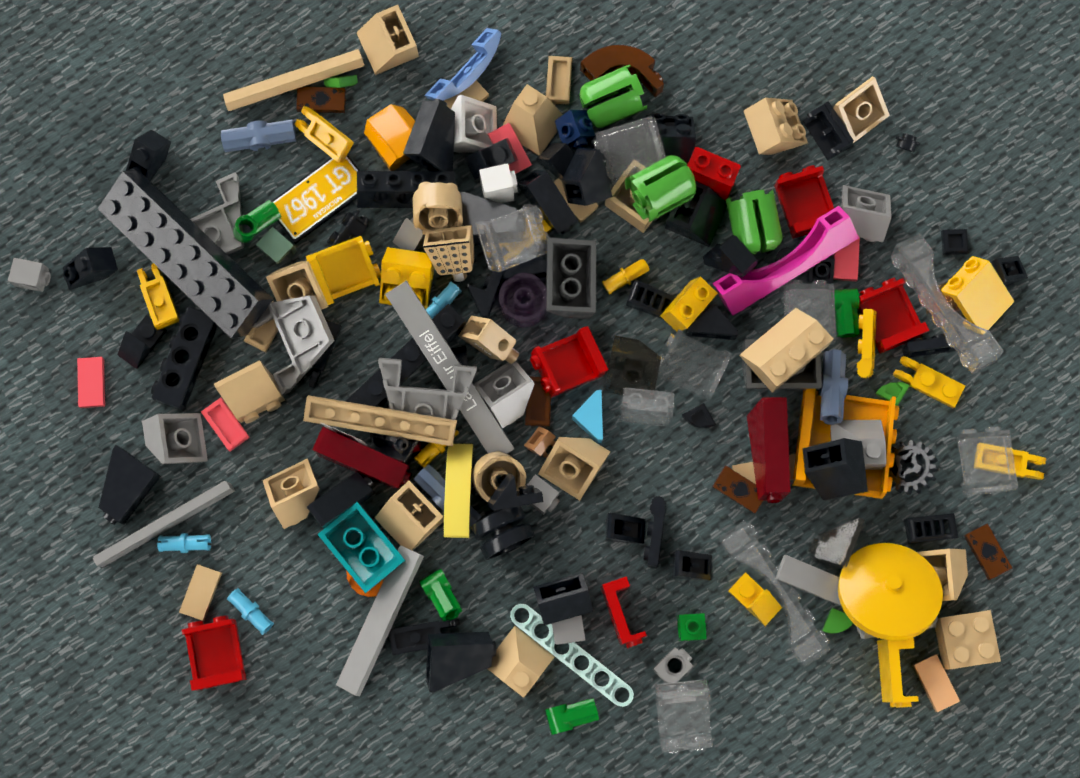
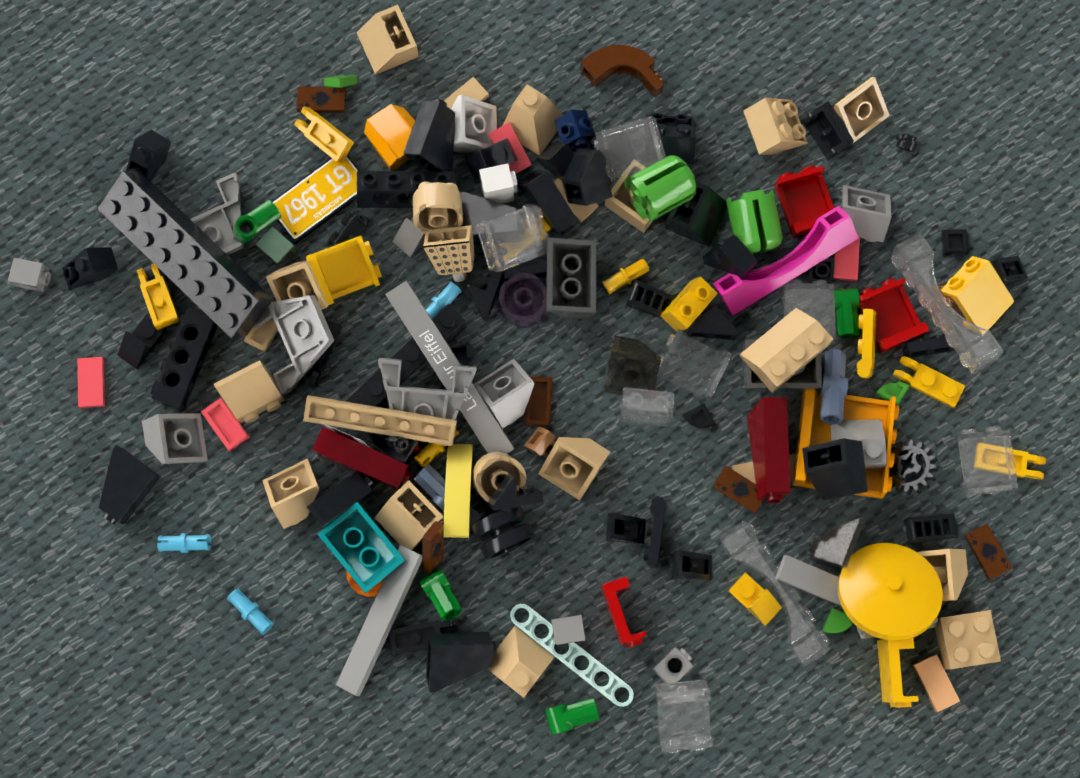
(163, 524): light grey tile -> none
(200, 592): tan tile -> none
(214, 653): red panel -> none
(258, 135): sand blue piece -> none
(293, 80): tan tile -> none
(407, 265): yellow slope -> none
(433, 547): none -> reddish brown tile
(486, 47): medium blue slope -> none
(489, 339): tan torso -> none
(549, 495): light grey brick -> none
(559, 79): tan tile -> none
(563, 599): black slope -> none
(569, 362): red panel -> none
(590, 416): medium azure slope -> none
(606, 87): bright green cylinder -> none
(691, 627): green brick -> none
(714, 171): red panel -> none

